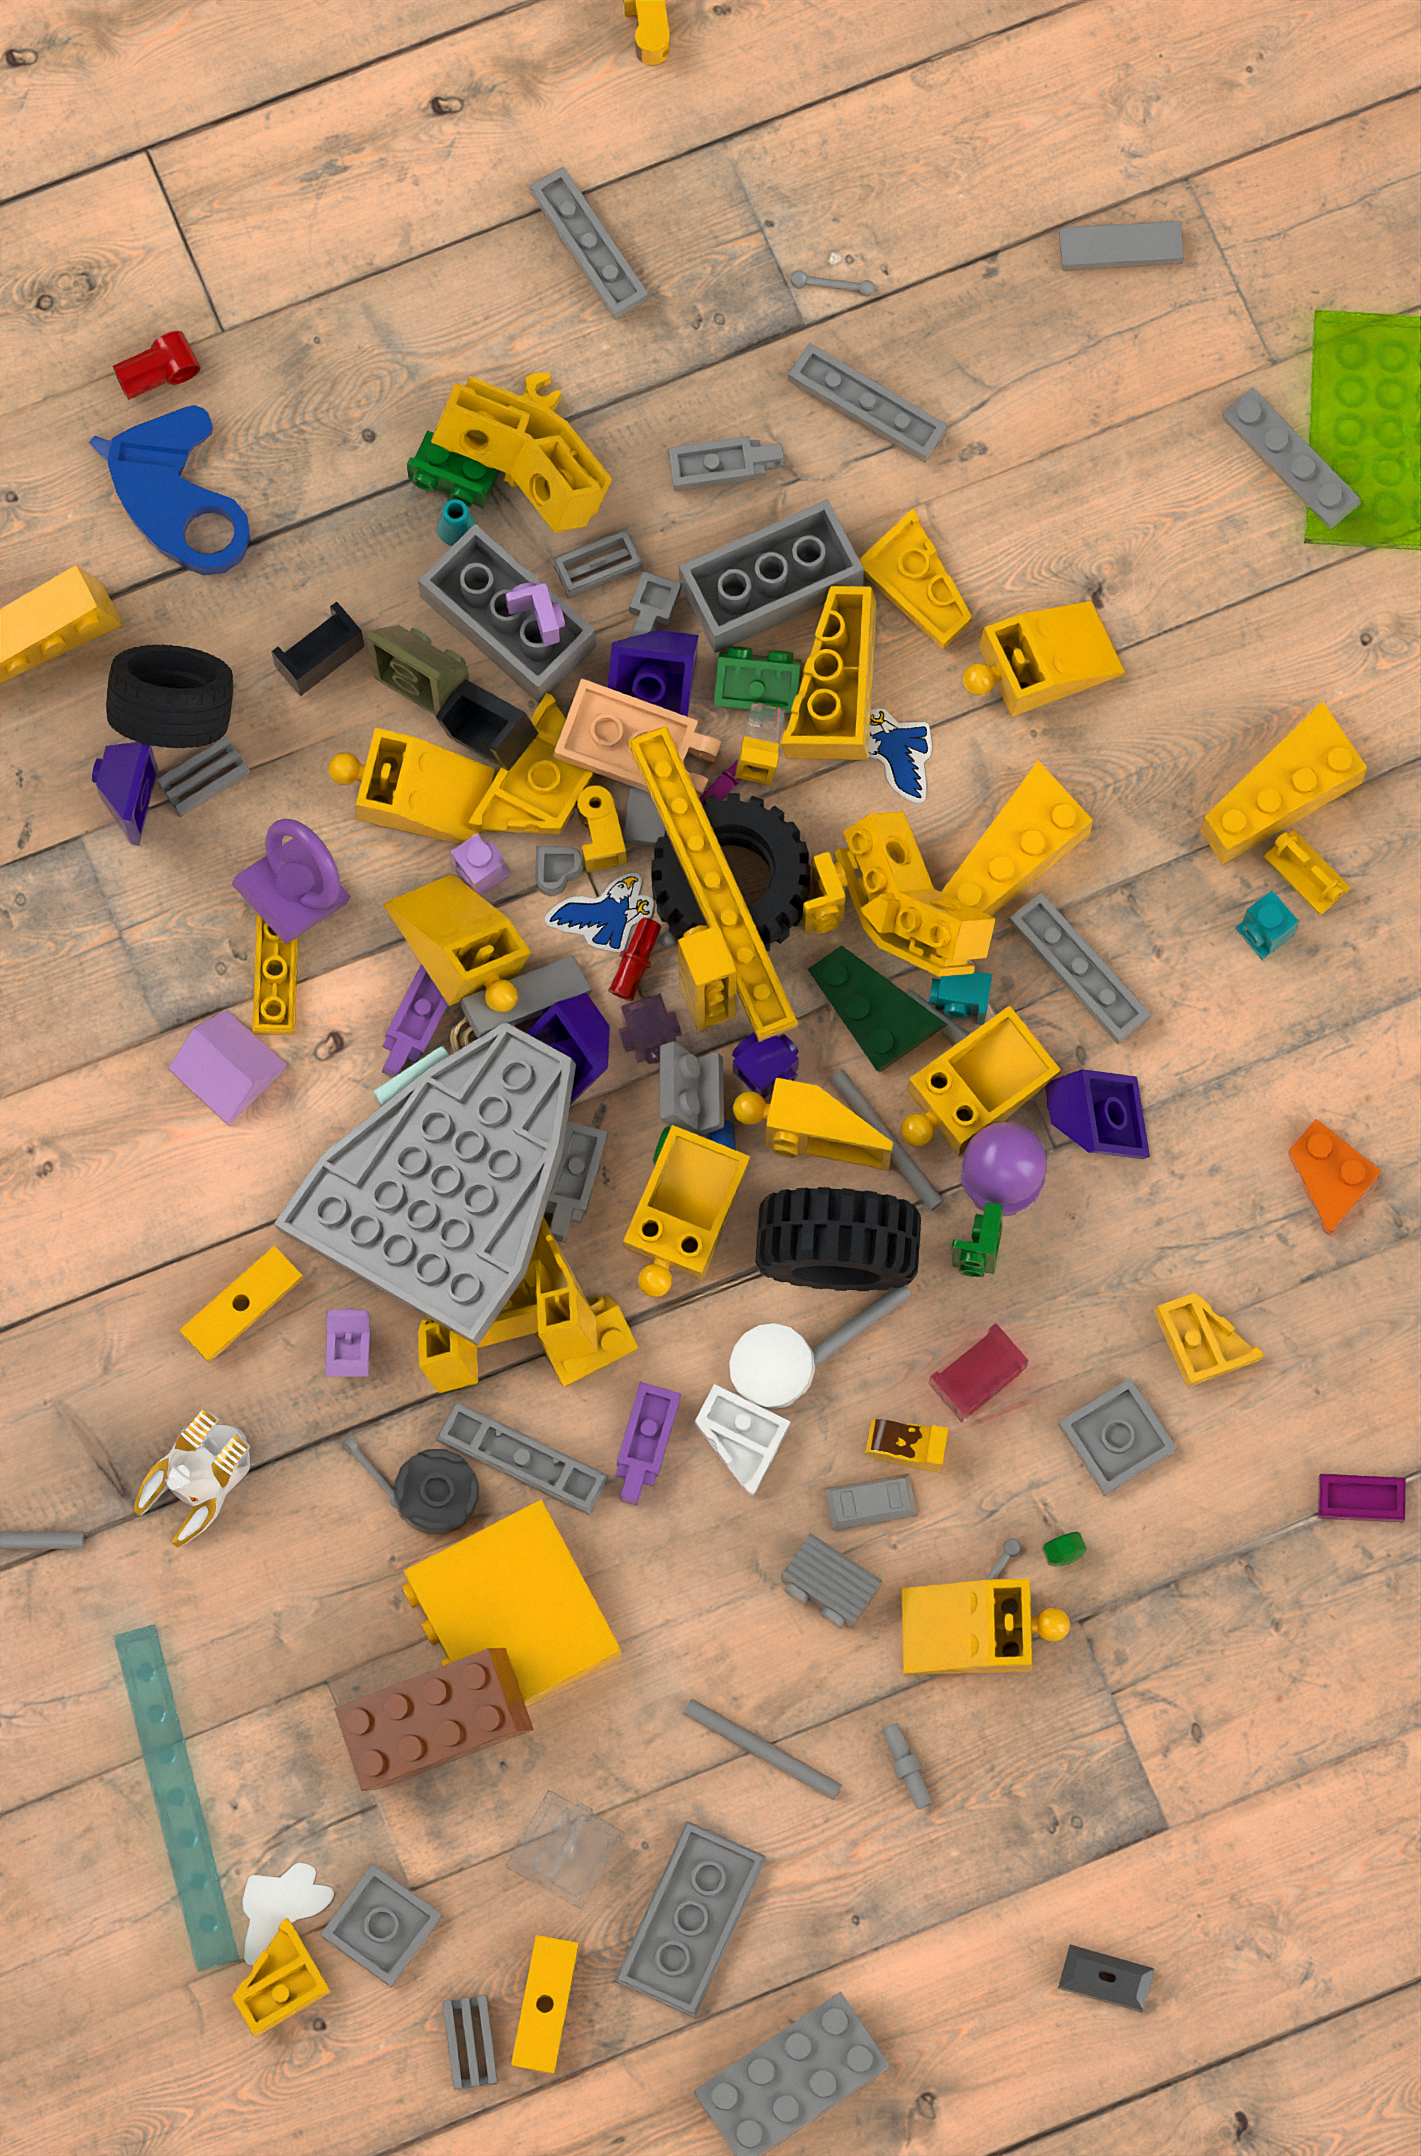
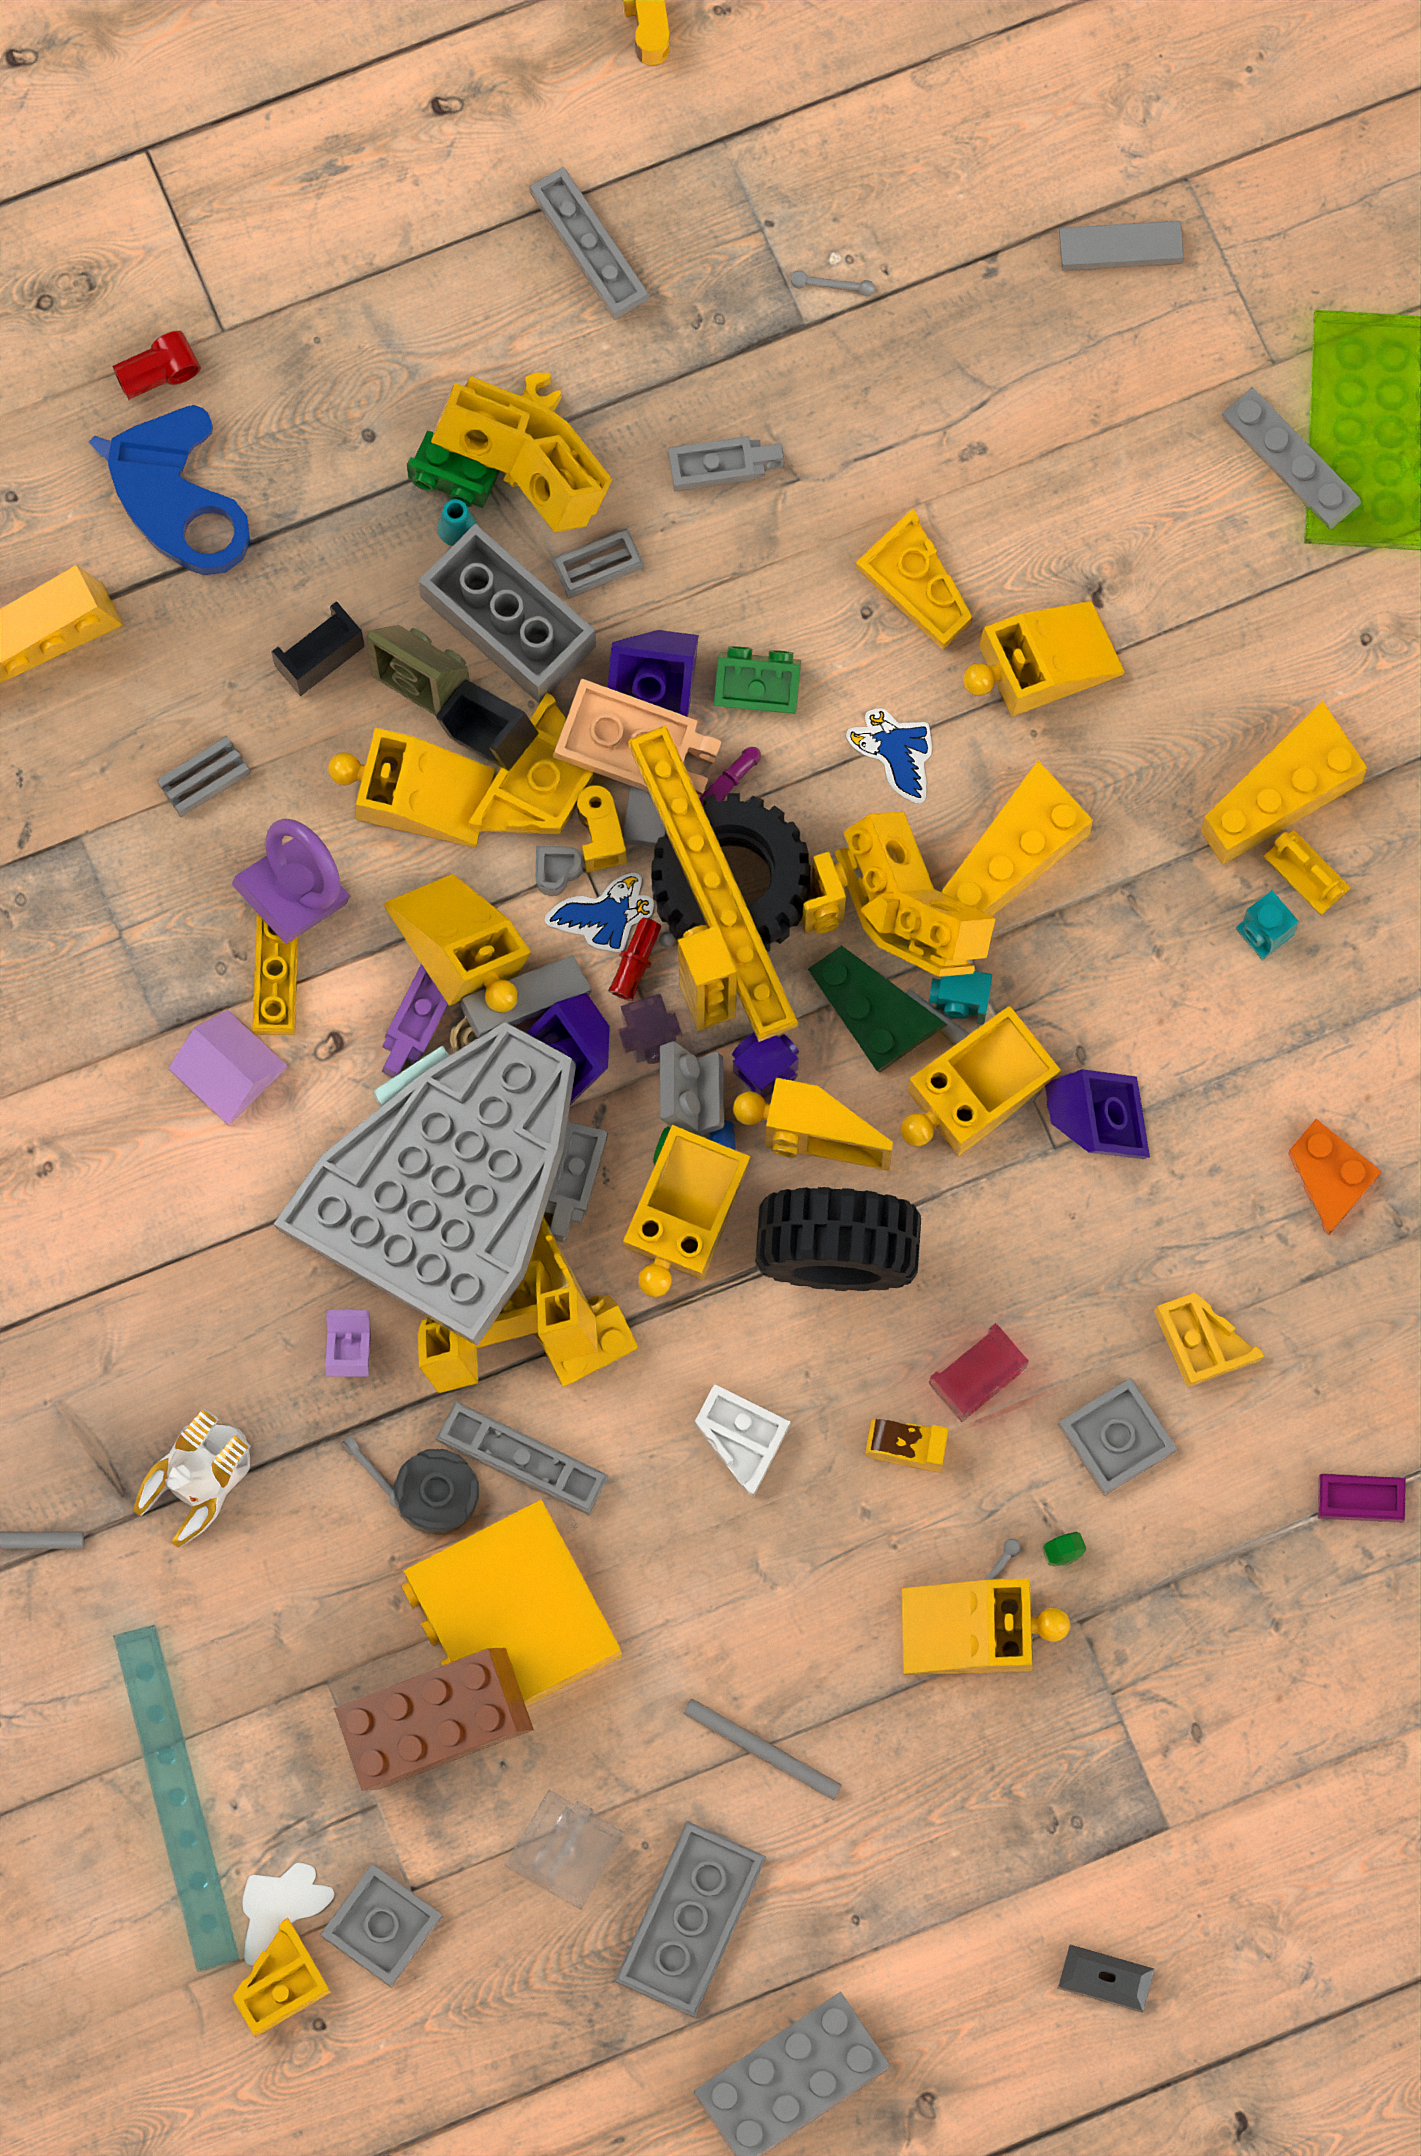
(126, 785): dark purple slope -> none
(169, 696): black tyre -> none
(260, 1285): yellow tile -> none
(466, 2005): light grey tile -> none
(479, 864): lavender brick -> none
(548, 615): lavender bracket -> none
(551, 1978): yellow tile -> none
(646, 1439): medium lavender hinge -> none
(653, 602): light grey plate -> none
(760, 743): leg -> none
(770, 575): light grey brick -> none
(772, 1366): white tile -> none
(830, 1582): light grey brick -> none
(836, 691): yellow wedge -> none
(859, 1323): light grey bar -> none
(867, 402): light grey plate -> none
(871, 1502): light grey tile -> none
(899, 1155): light grey bar -> none
(907, 1766): light grey bar -> none
(980, 1255): green bracket -> none
(1004, 1167): medium lavender tile -> none
(1079, 968): light grey plate -> none

